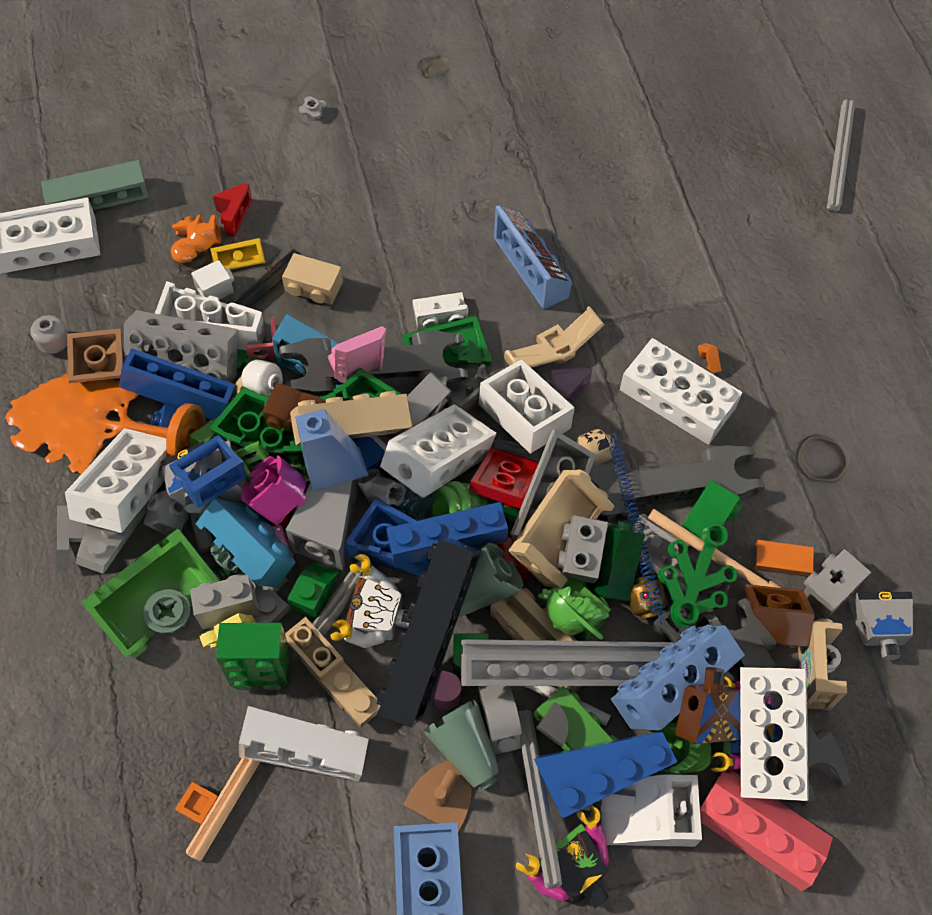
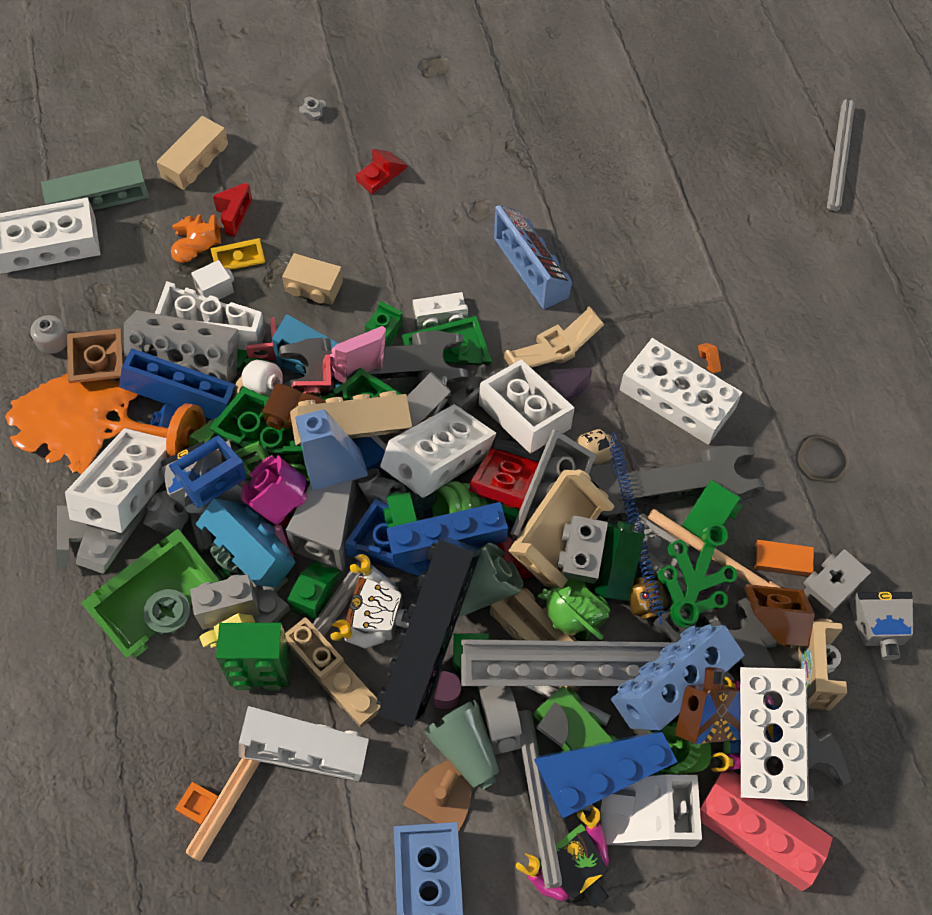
(192, 152): none -> tan brick
(266, 282): black axle -> none
(315, 387): none -> coral bracket
(380, 171): none -> red slope
(388, 318): none -> green brick
(399, 509): none -> green brick

